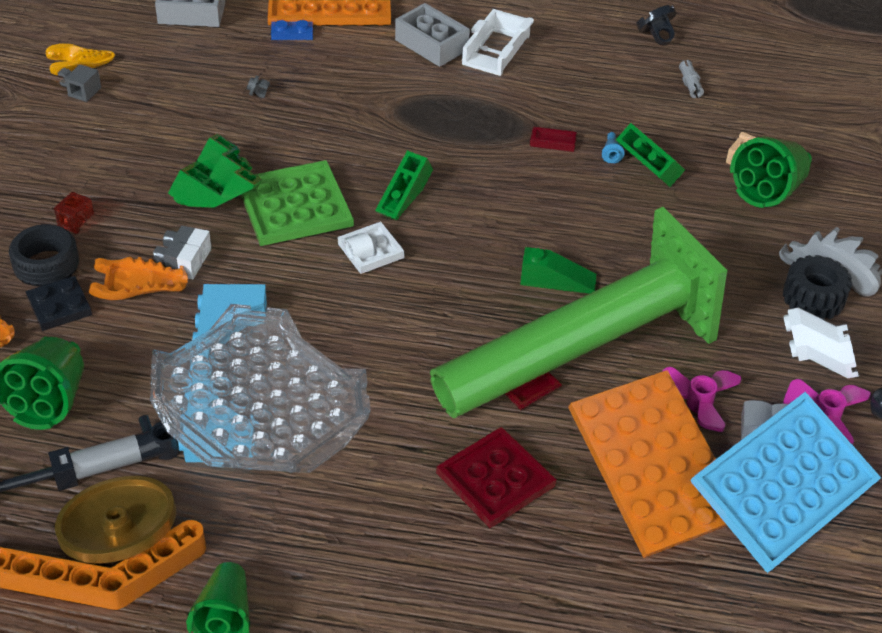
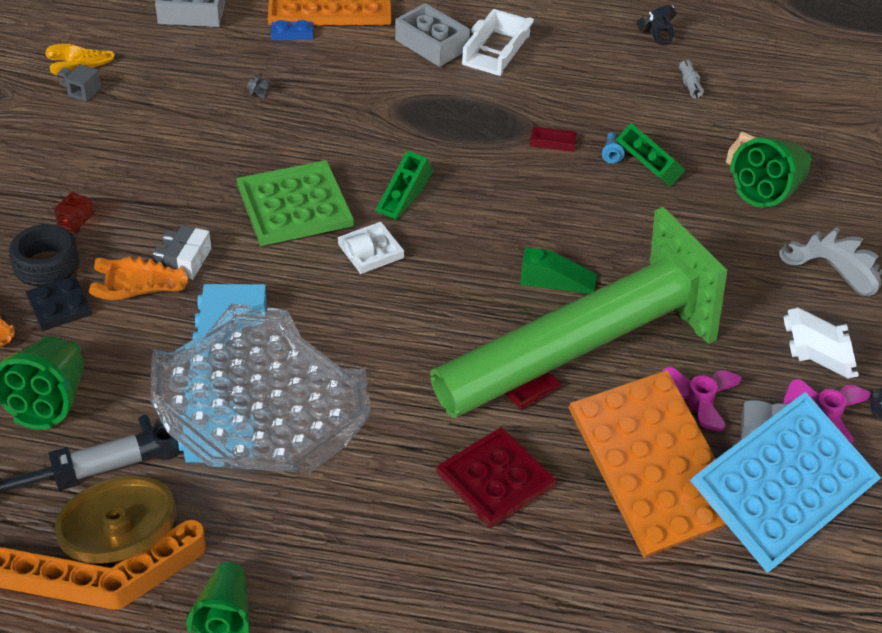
(214, 177): green brick -> none
(817, 286): black tyre -> none

